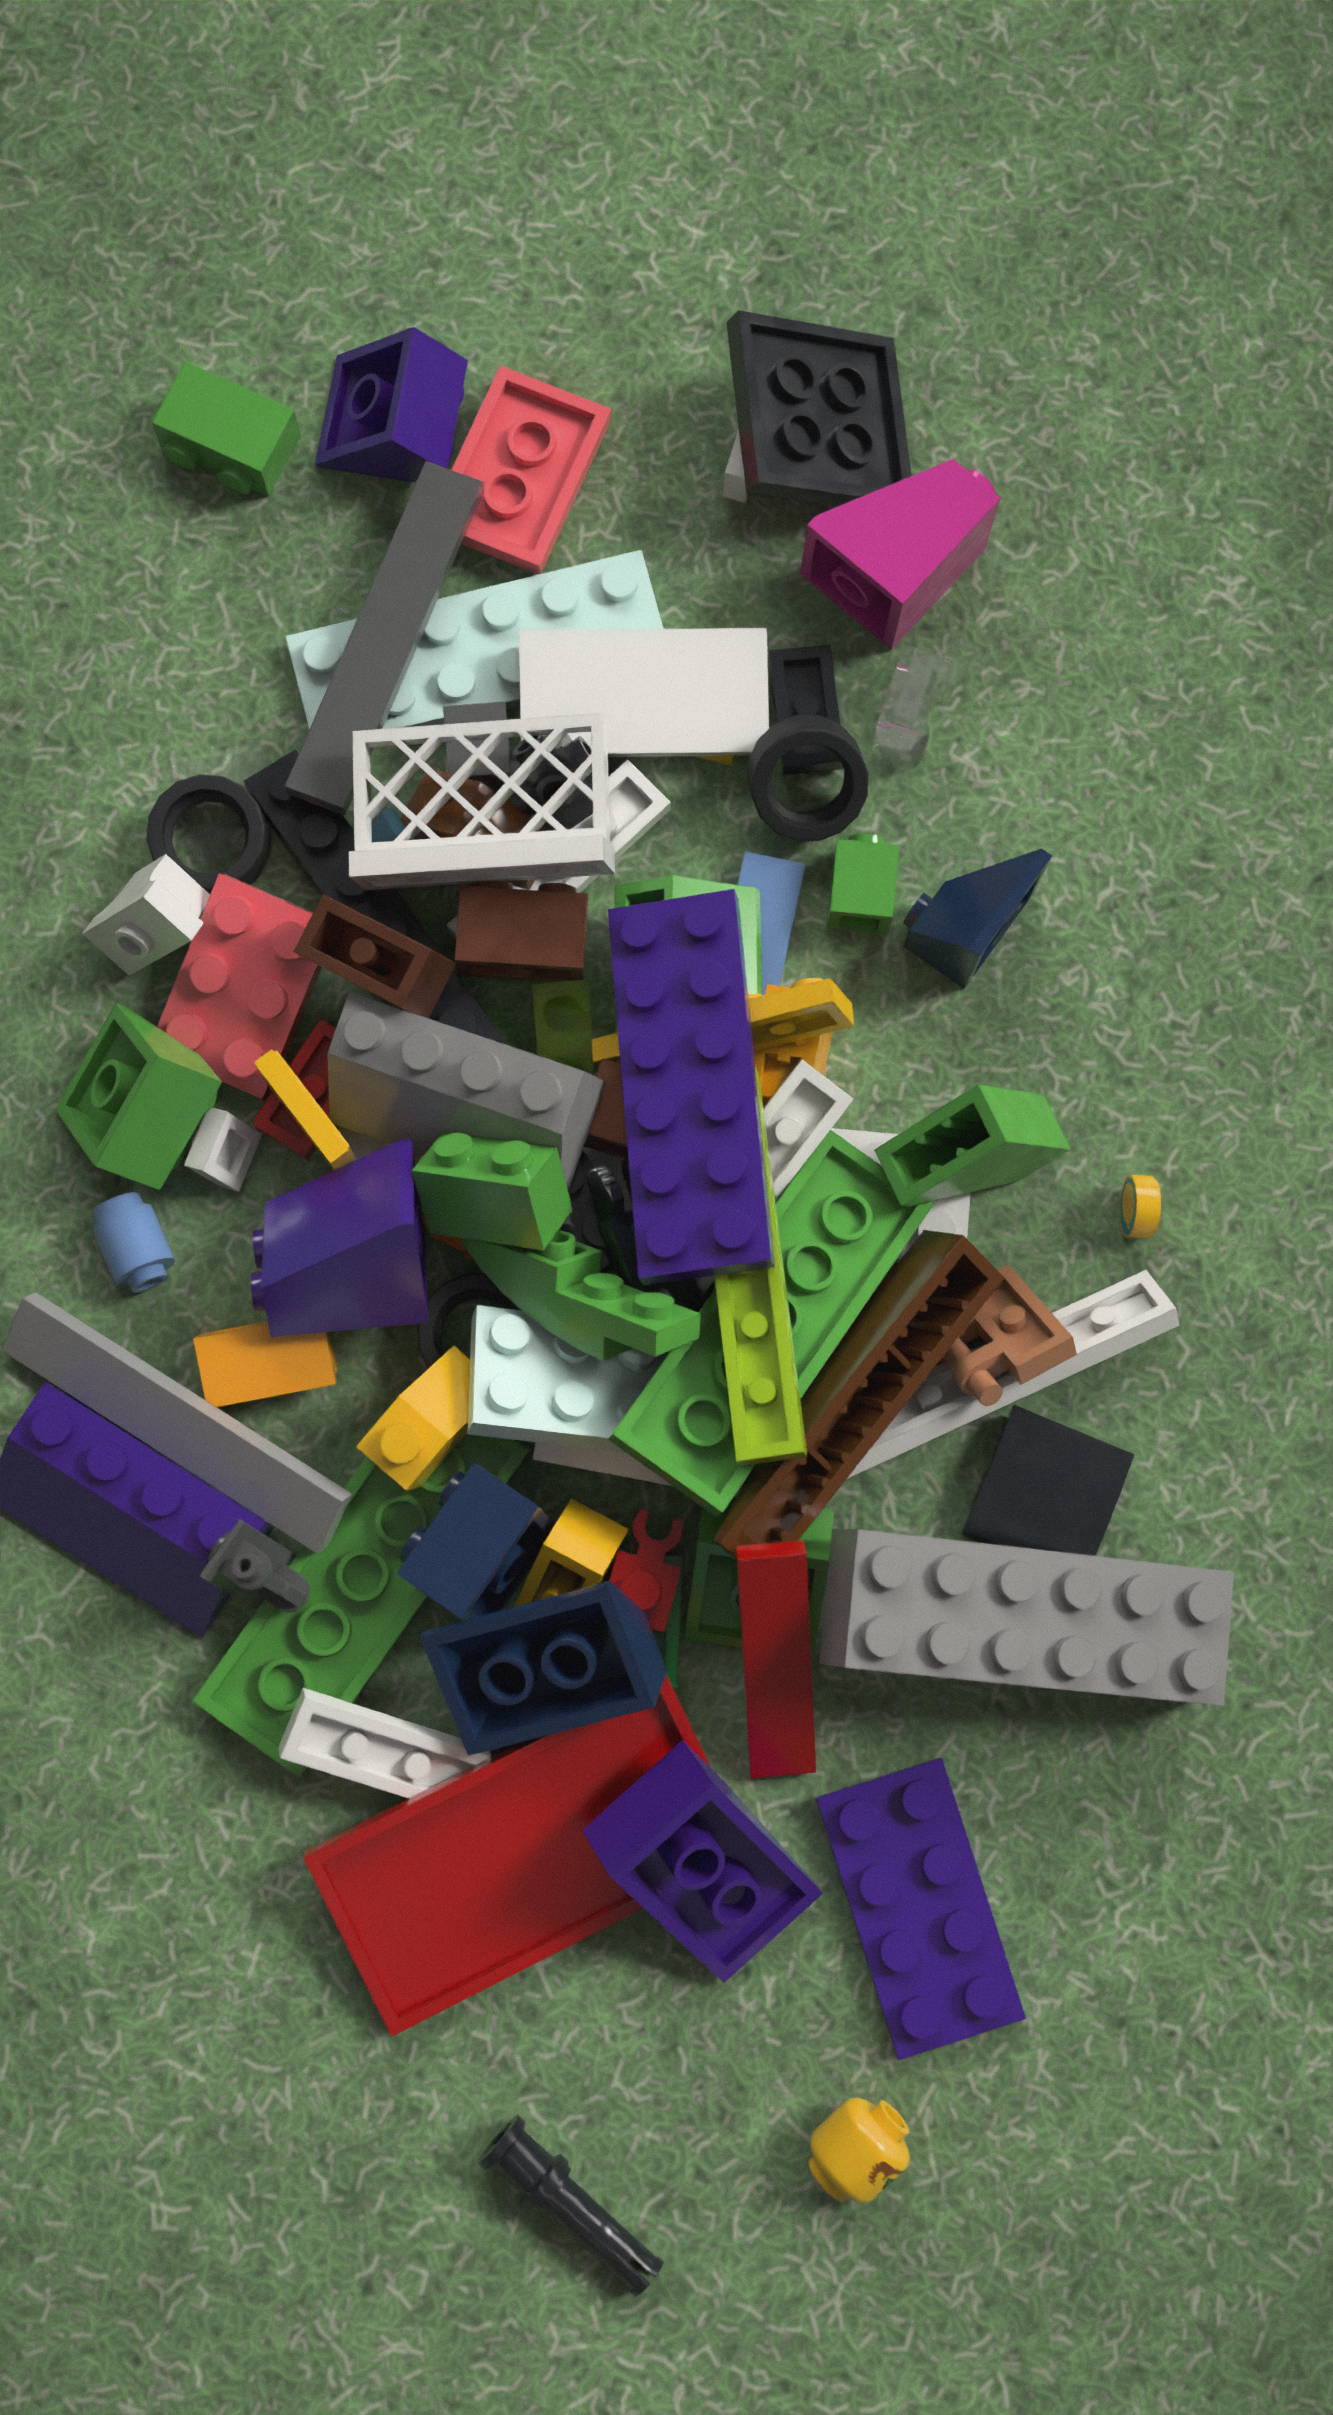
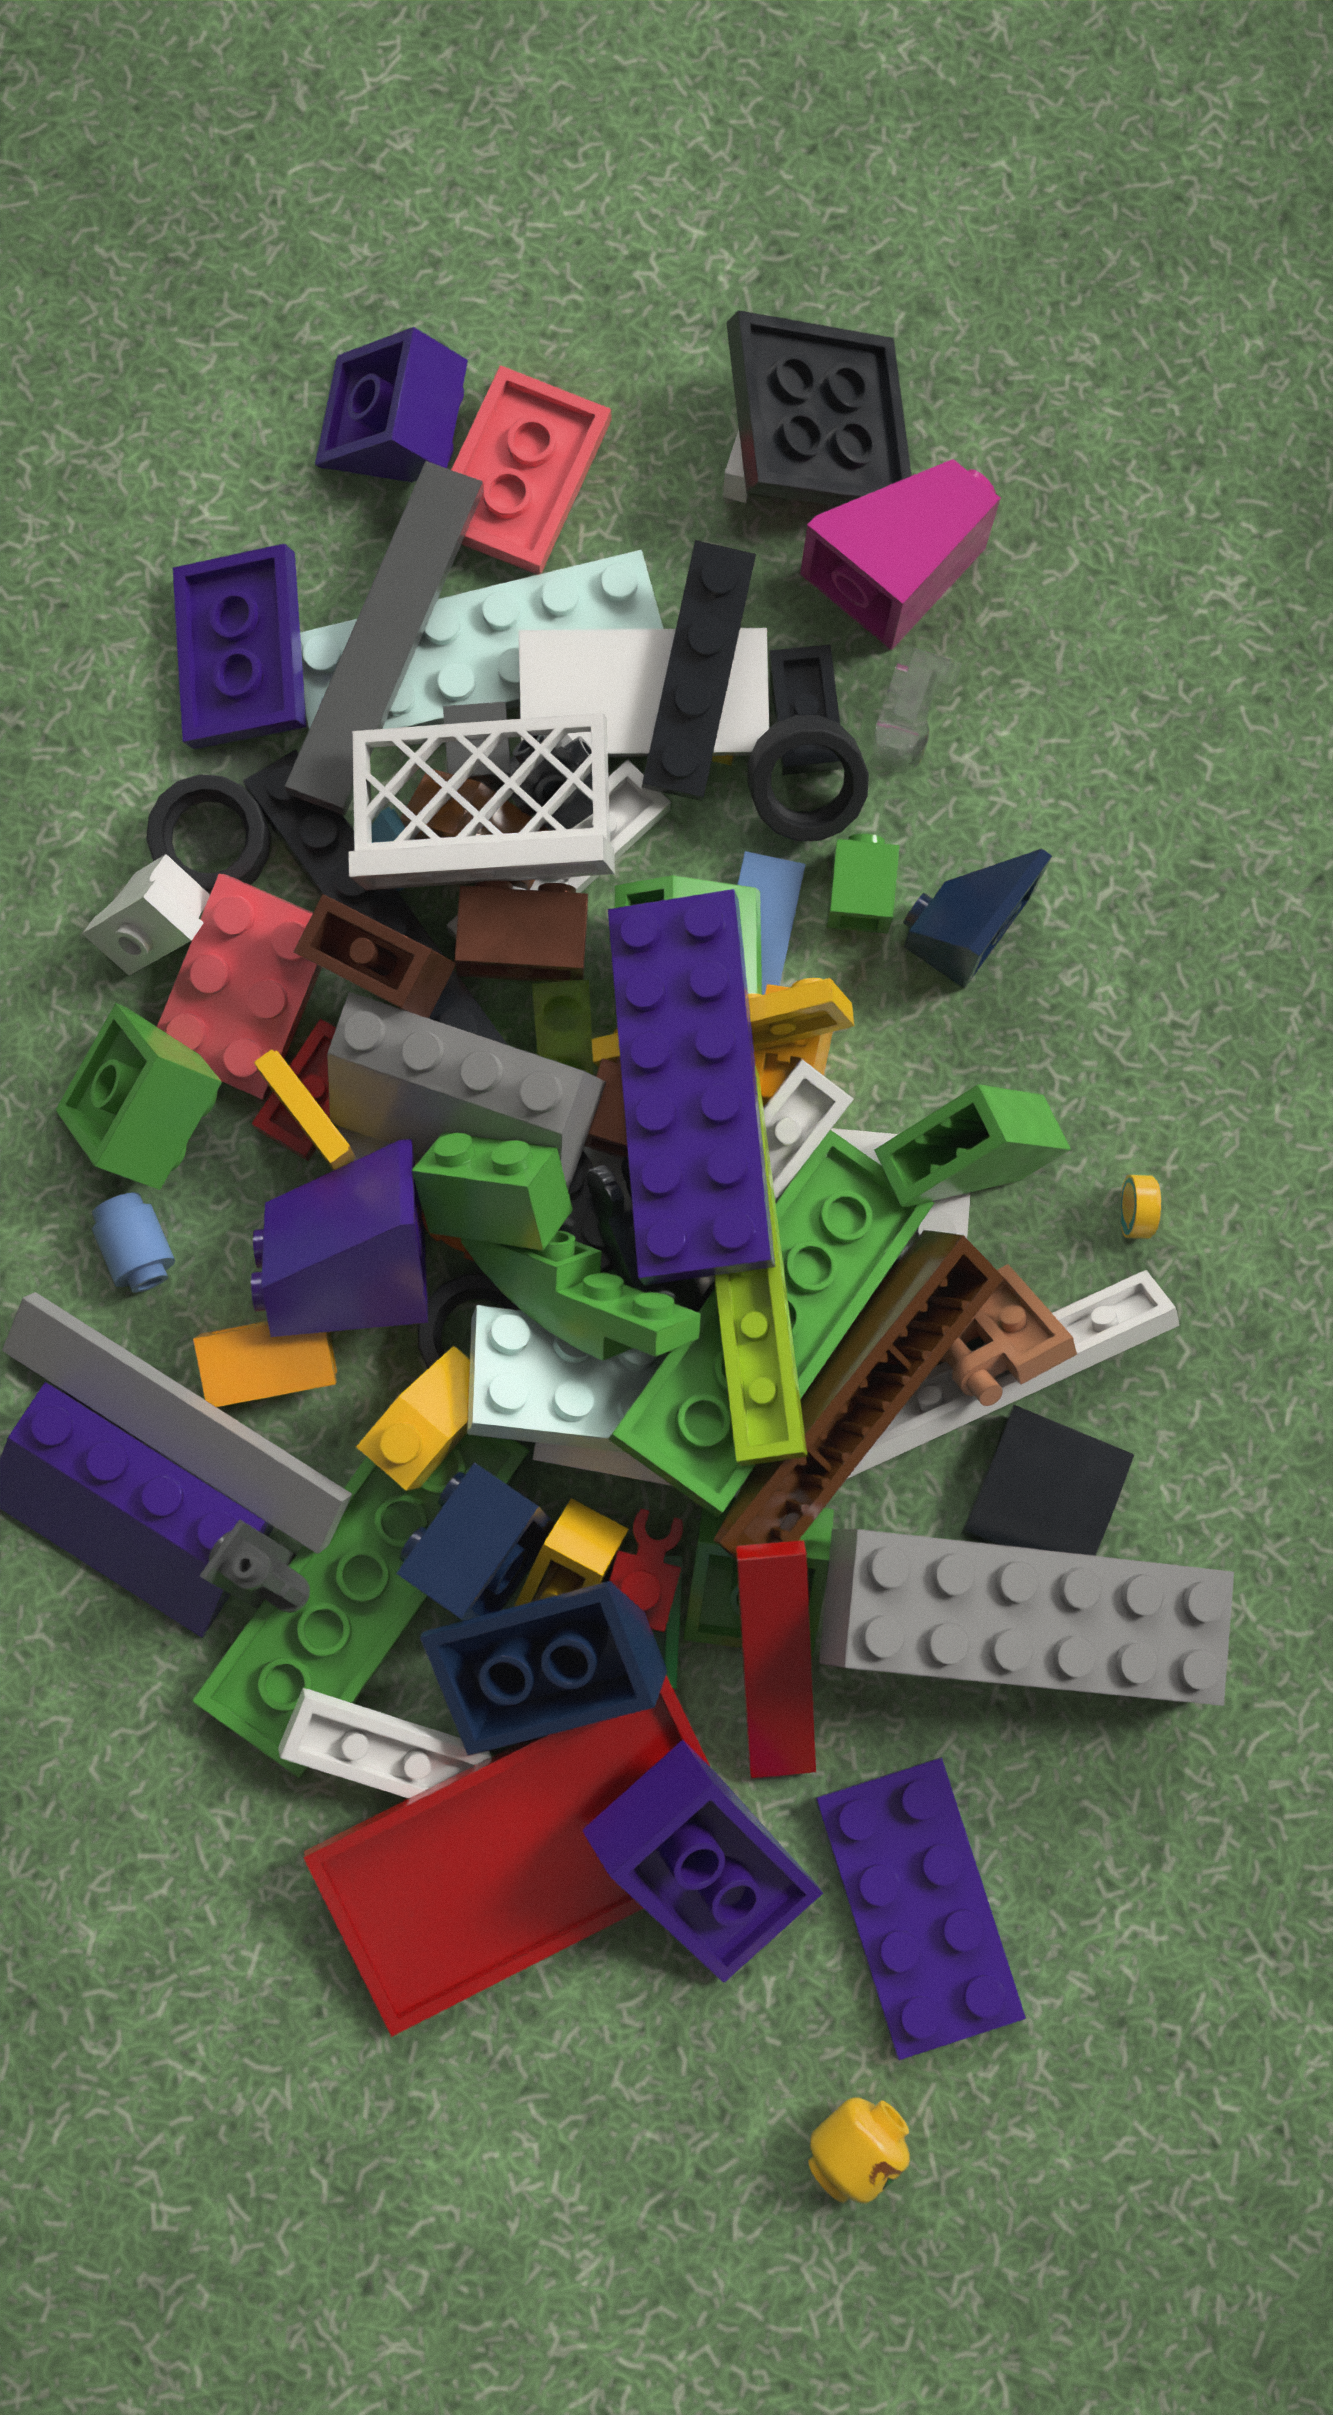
(223, 1149): white plate -> none
(225, 430): bright green brick -> none
(239, 647): none -> dark purple plate
(547, 2185): black pin -> none
(698, 670): none -> black plate

